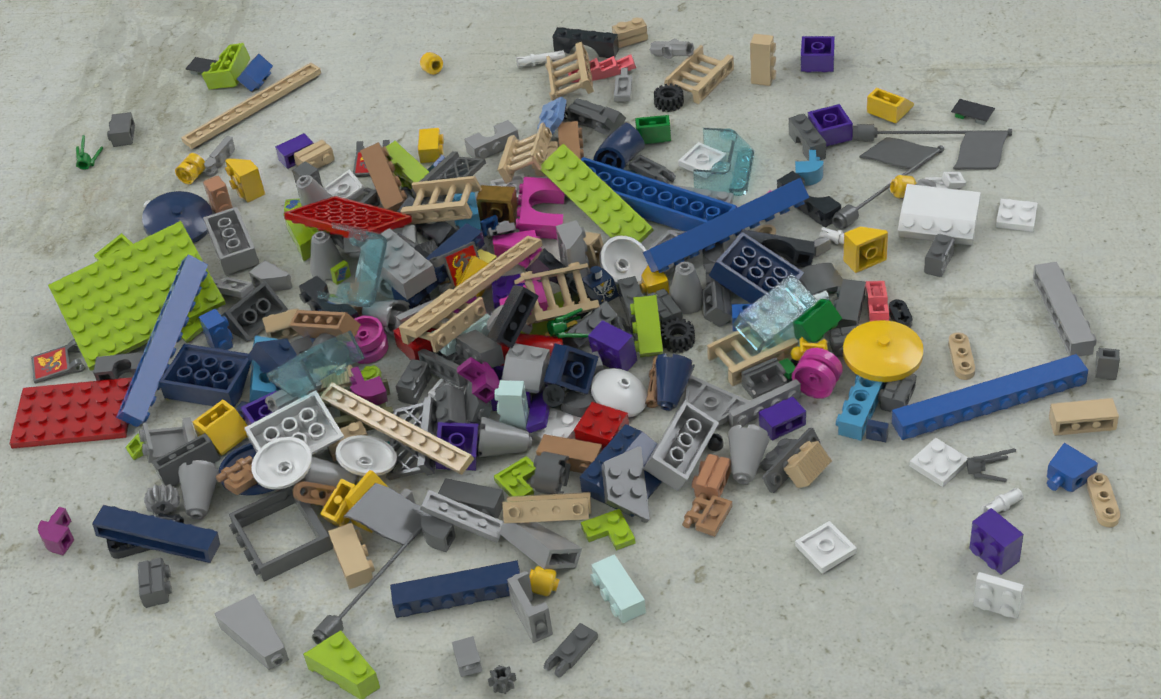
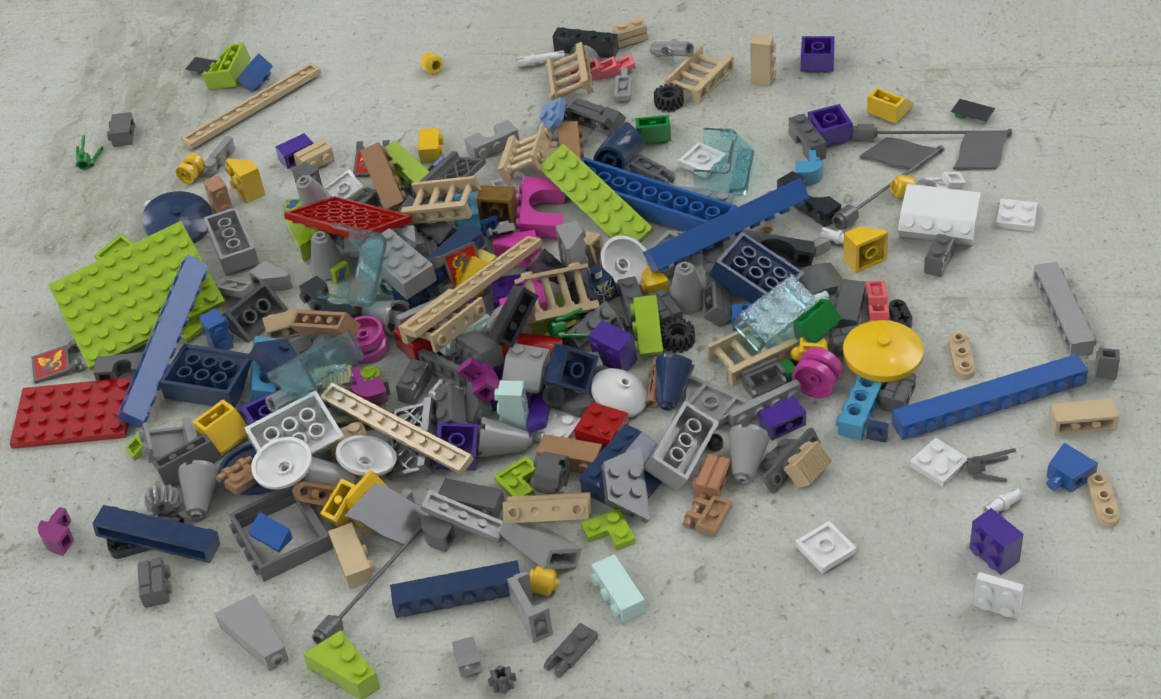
(270, 532): none -> blue slope

